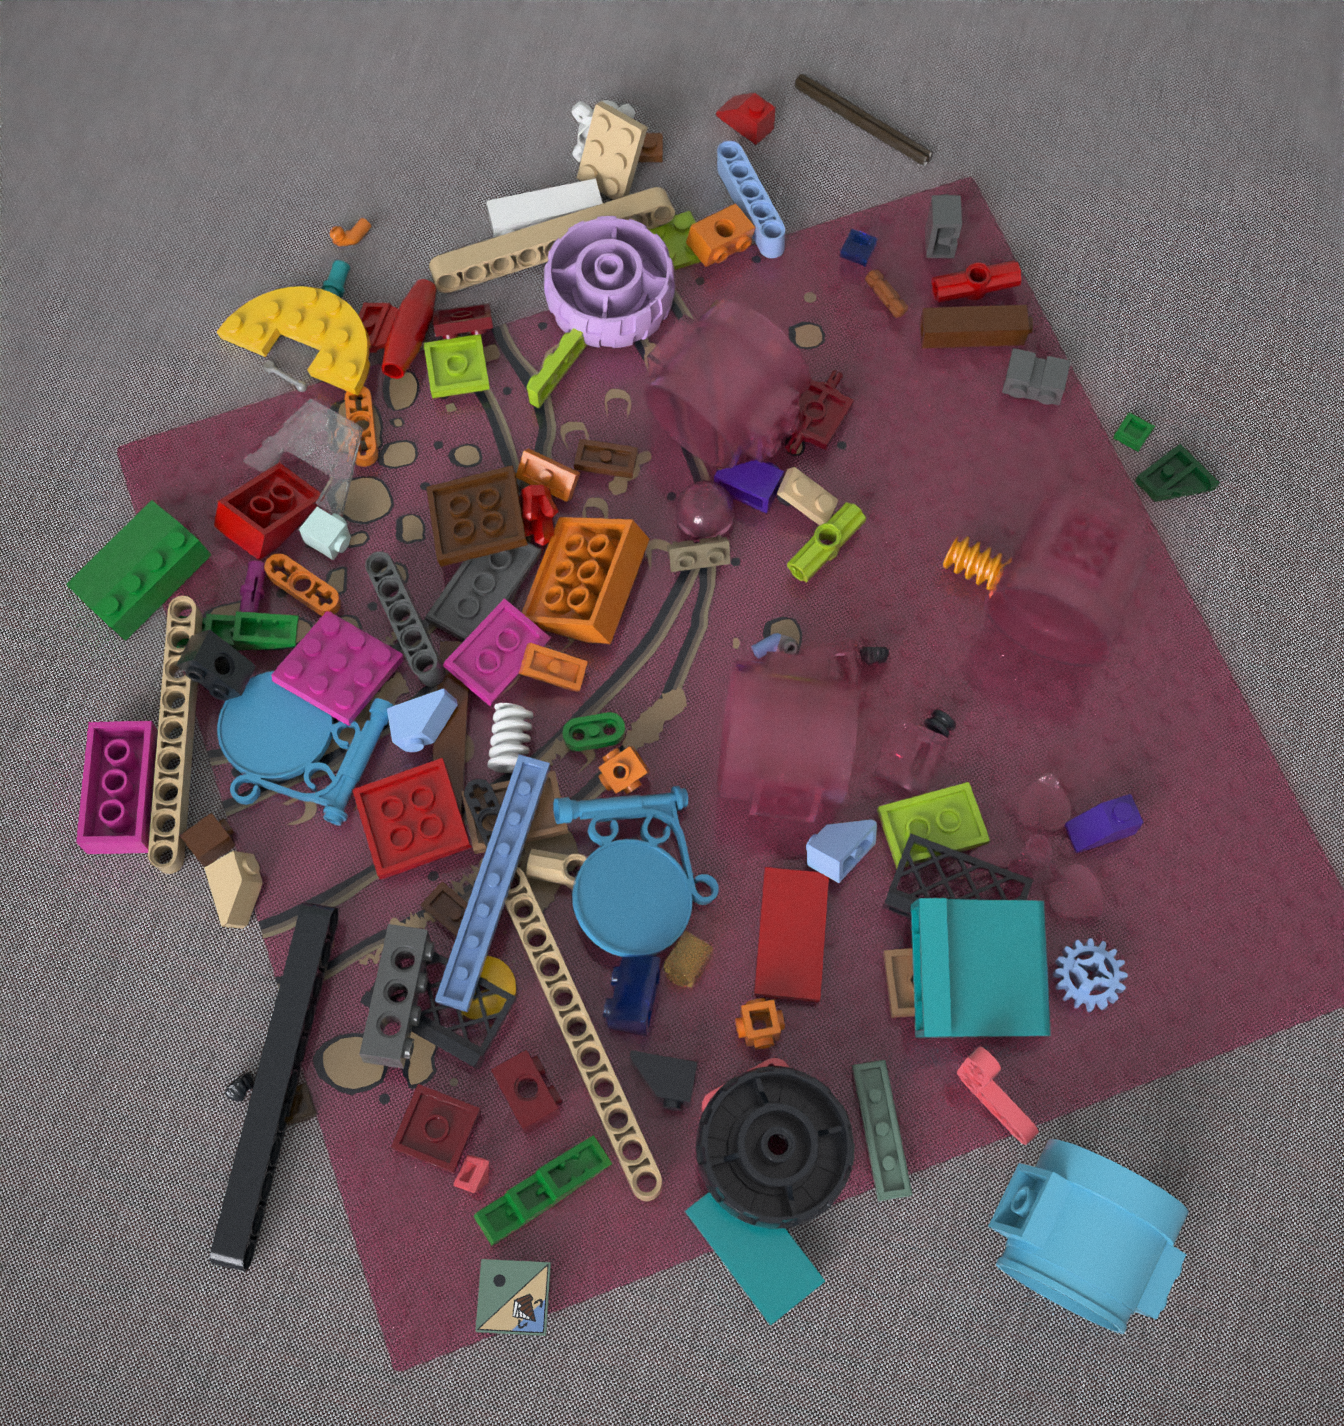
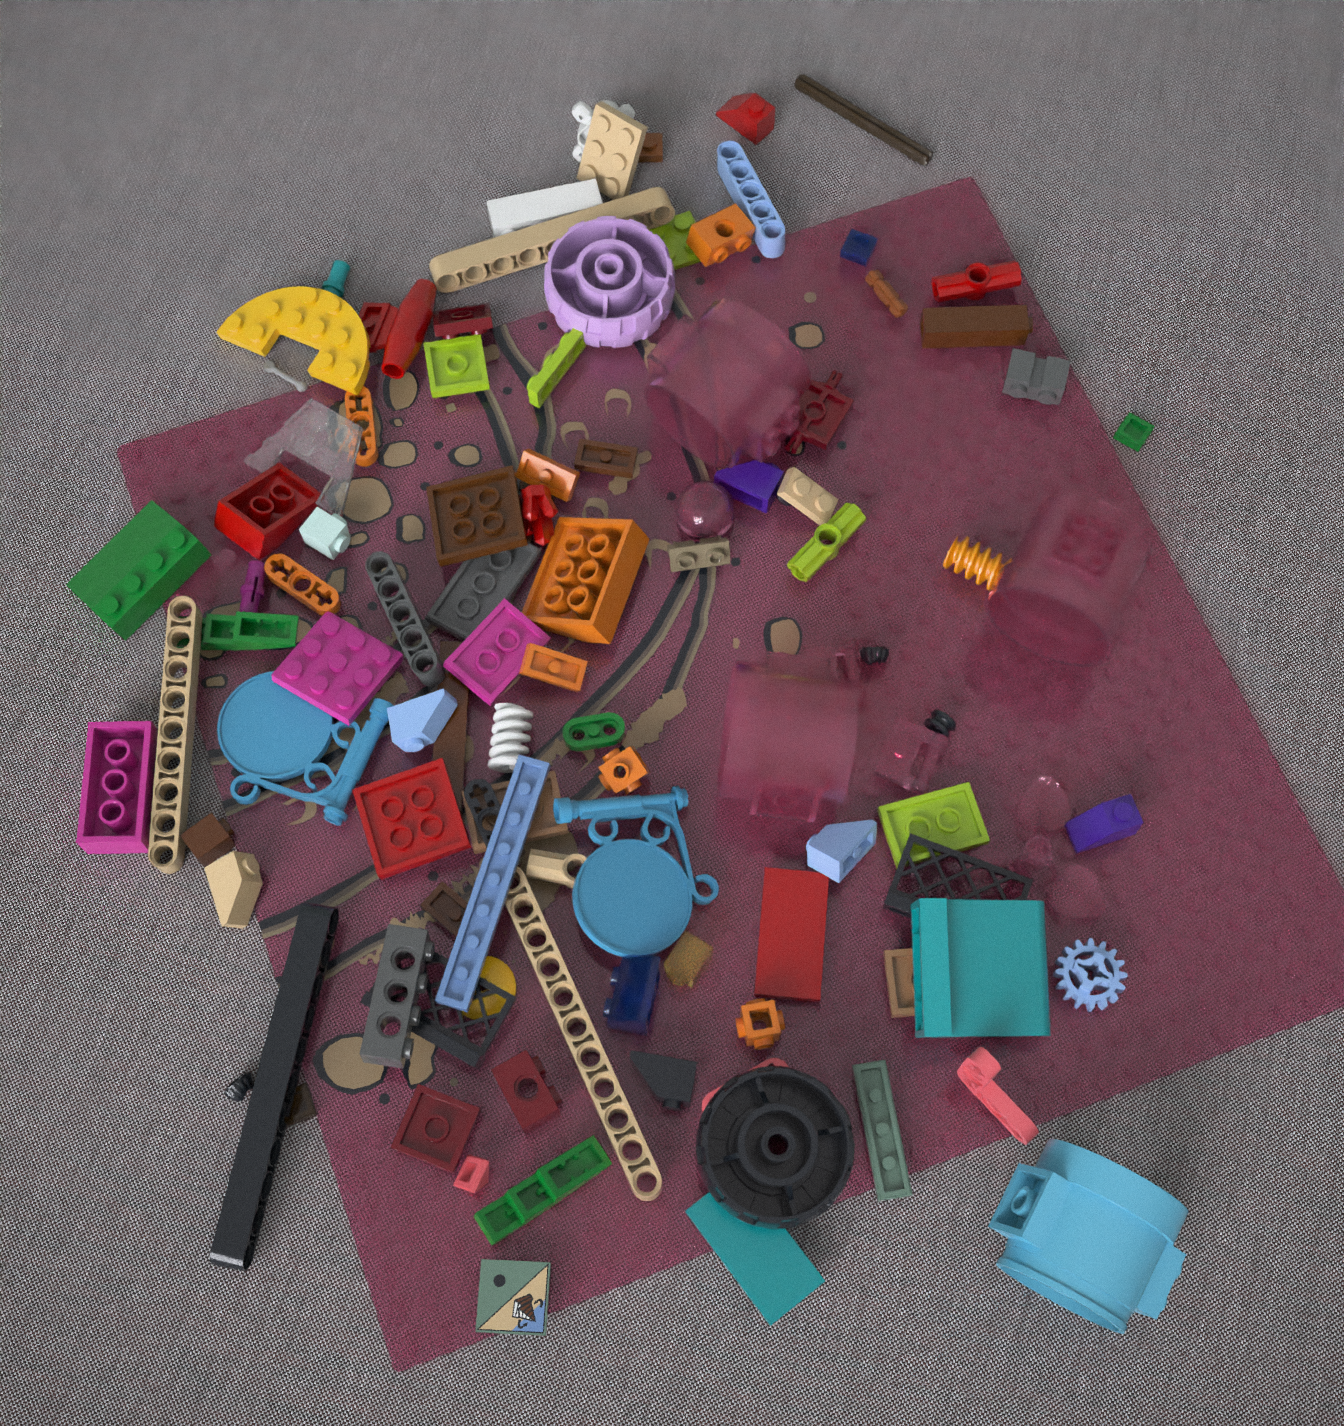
(216, 665): black brick -> none
(352, 236): orange arm -> none
(775, 643): arm -> none
(943, 226): dark grey brick -> none
(1176, 476): dark green wing -> none

